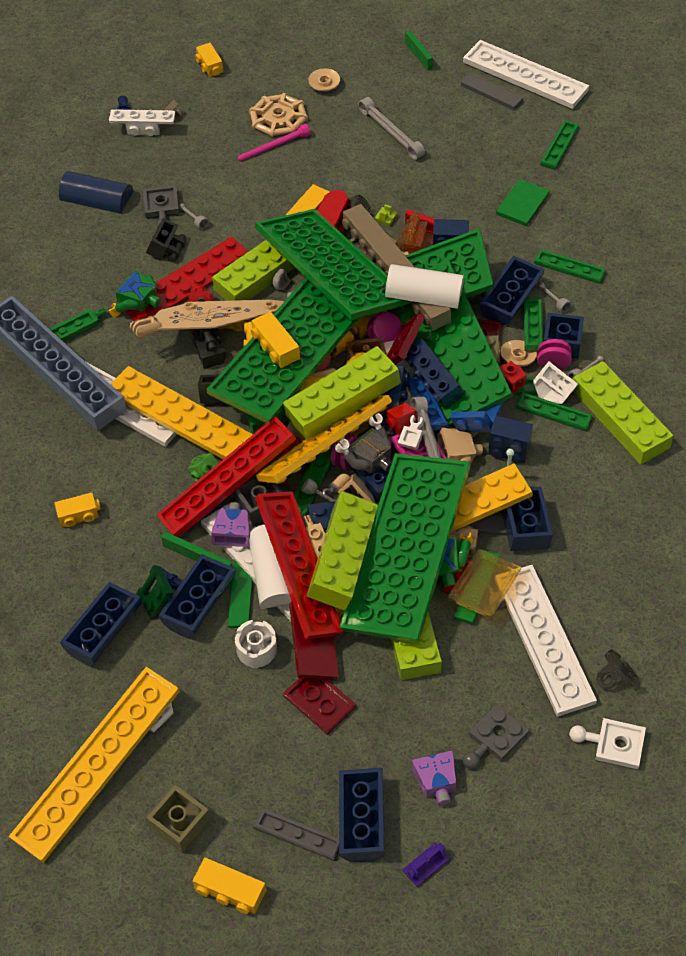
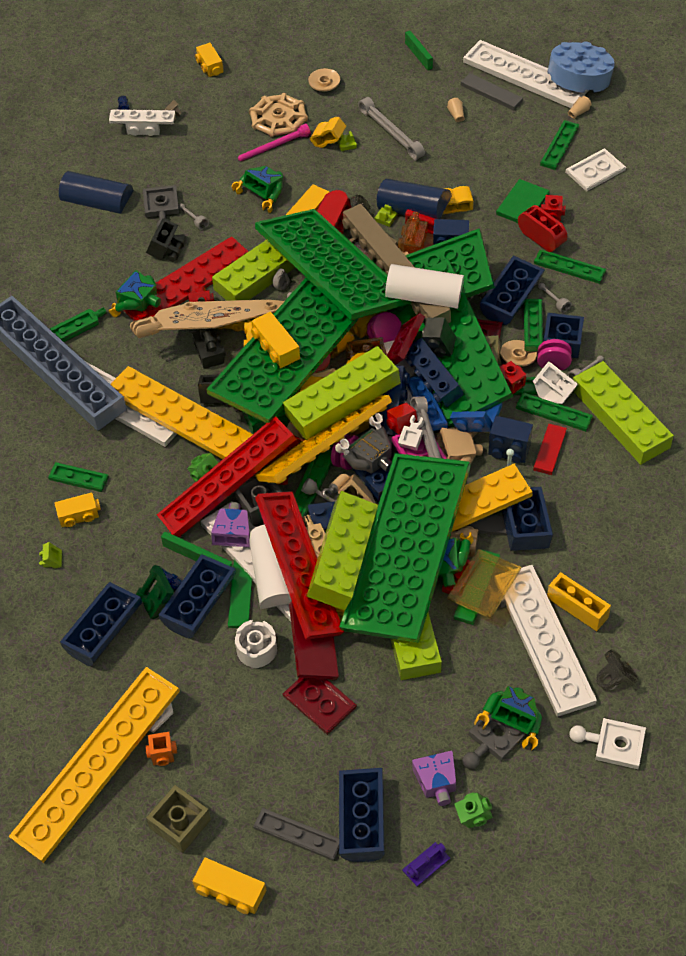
(51, 556): none -> lime tile
(78, 477): none -> green tile
(161, 748): none -> orange brick
(263, 182): none -> green torso
(327, 132): none -> yellow brick
(347, 142): none -> lime tile
(415, 197): none -> dark blue brick
(439, 336): none -> pearl dark grey brick
(455, 107): none -> tan cone
(460, 200): none -> yellow brick
(474, 810): none -> bright green brick
(513, 709): none -> green torso
(542, 228): none -> red brick
(550, 449): none -> red tile
(554, 206): none -> red brick
(578, 601): none -> yellow brick
(580, 67): none -> medium blue brick
(580, 106): none -> tan cone
(595, 169): none -> white tile

